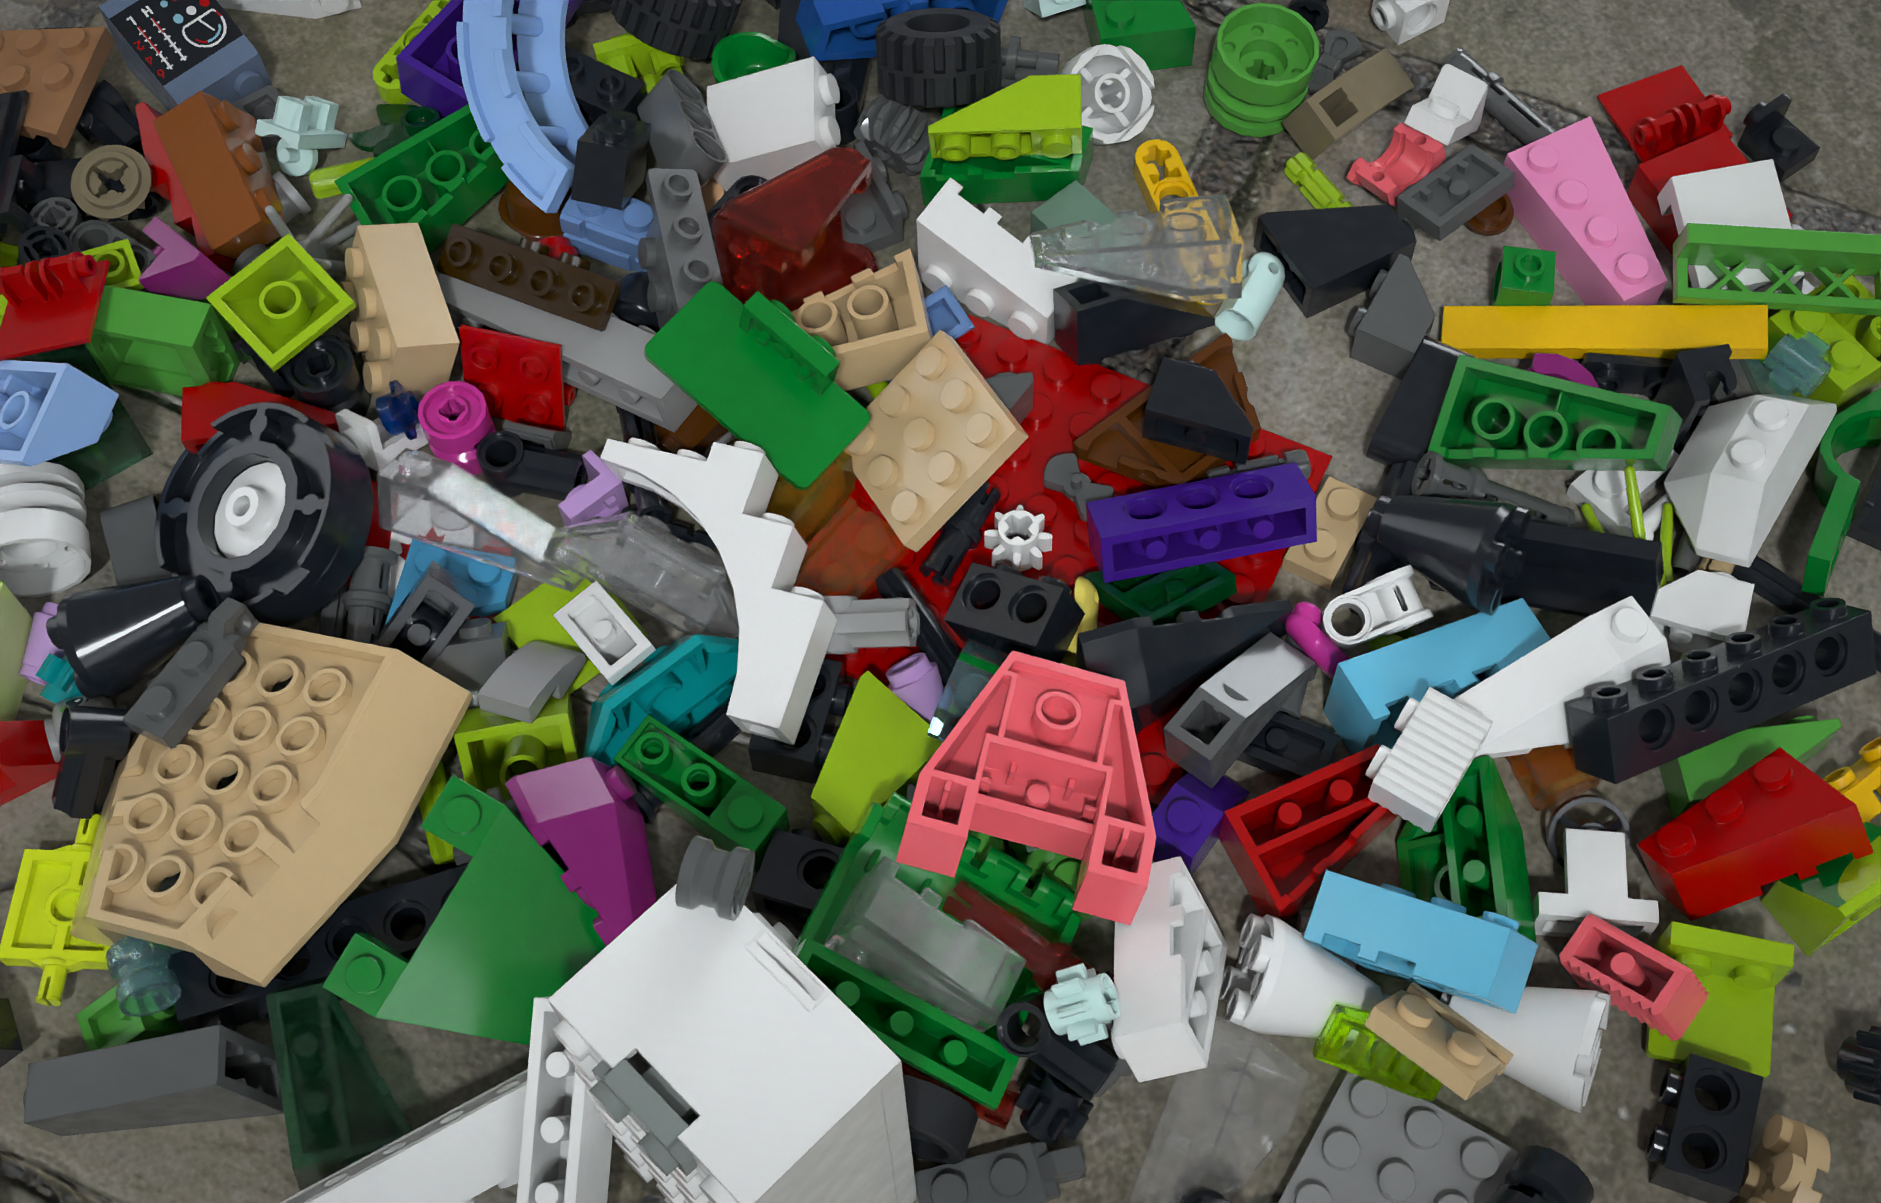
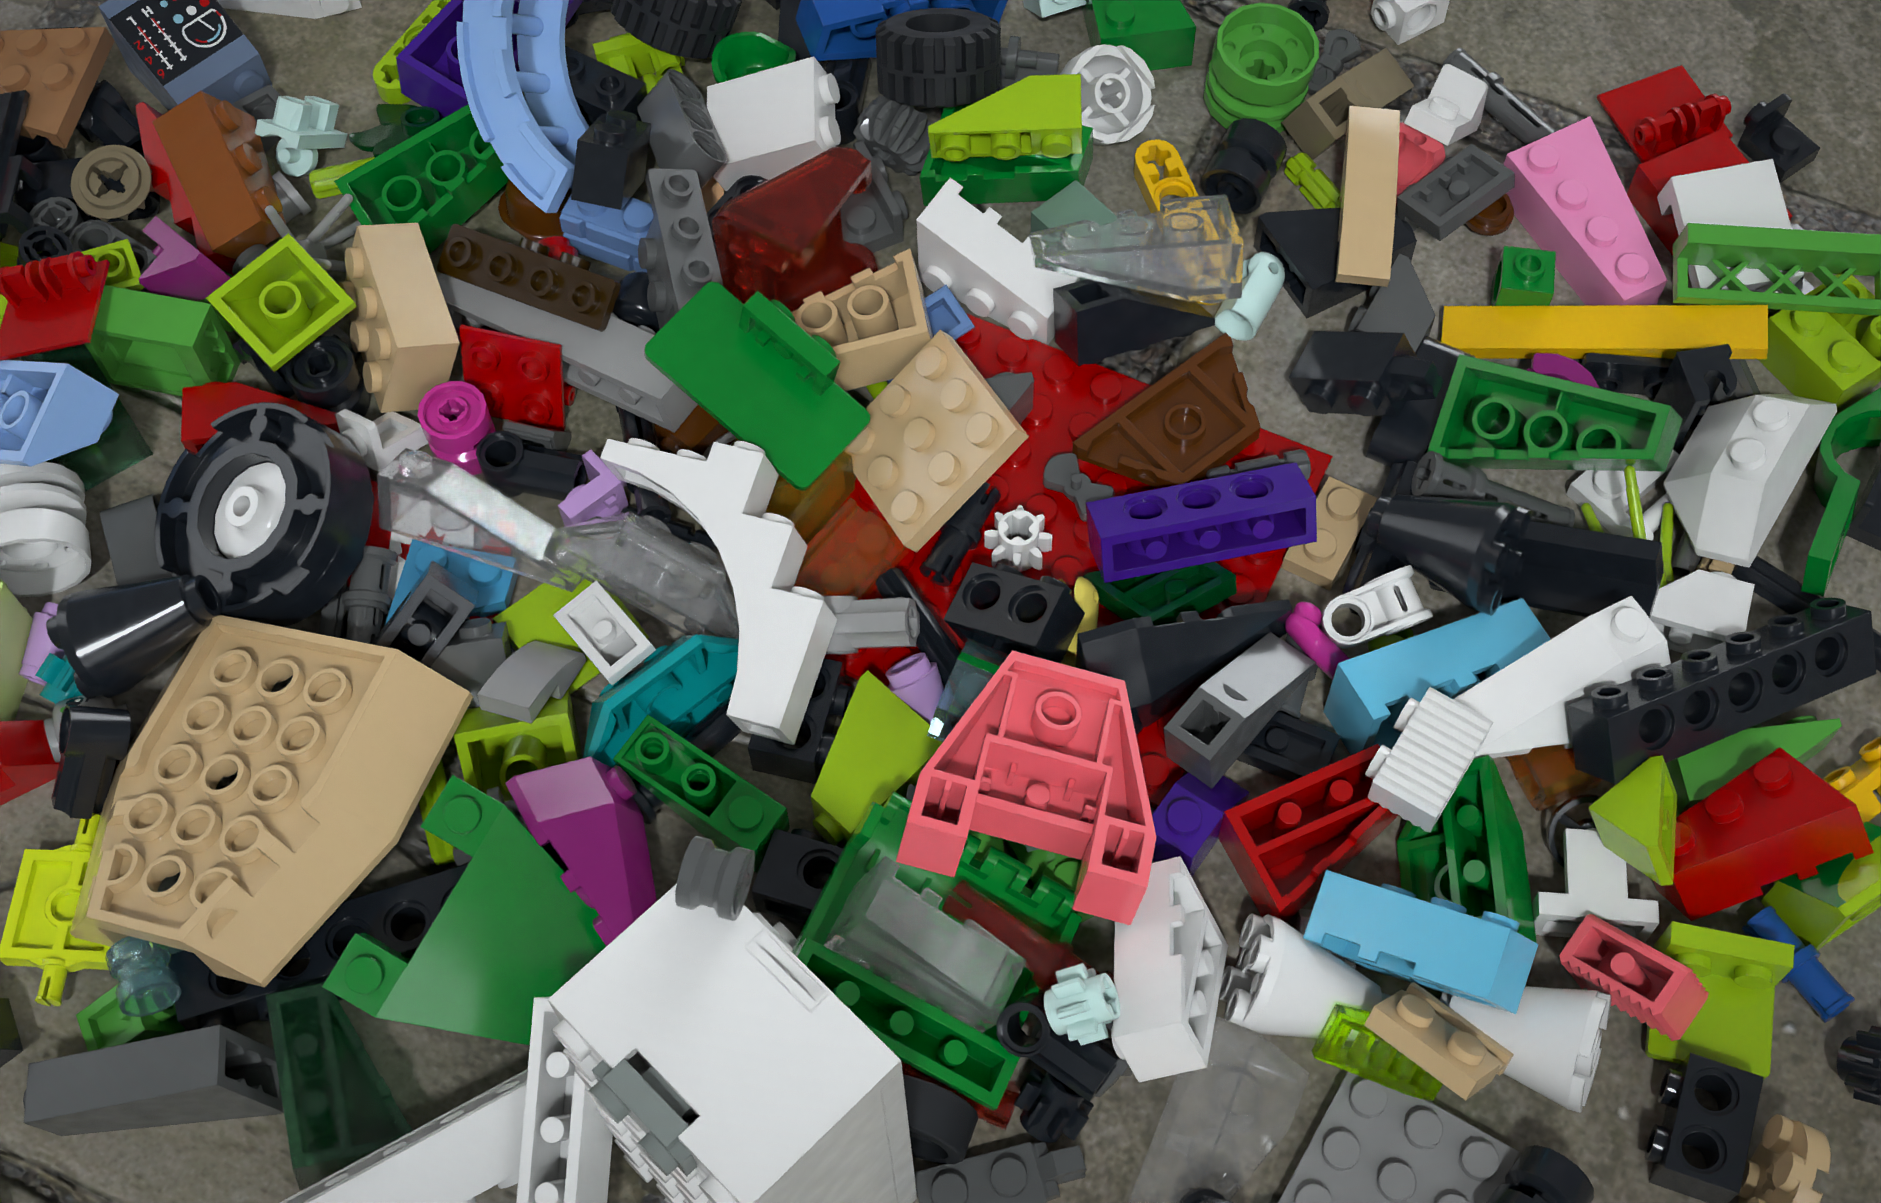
(193, 676): dark grey hinge -> none
(398, 411): clear blue plate -> none
(1196, 412): black slope -> none
(1245, 164): none -> black wheel
(1362, 374): none -> black hinge
(1368, 196): none -> tan slope
(1640, 820): none -> lime slope
(1797, 365): clear light blue gear -> none
(1808, 973): none -> blue pin

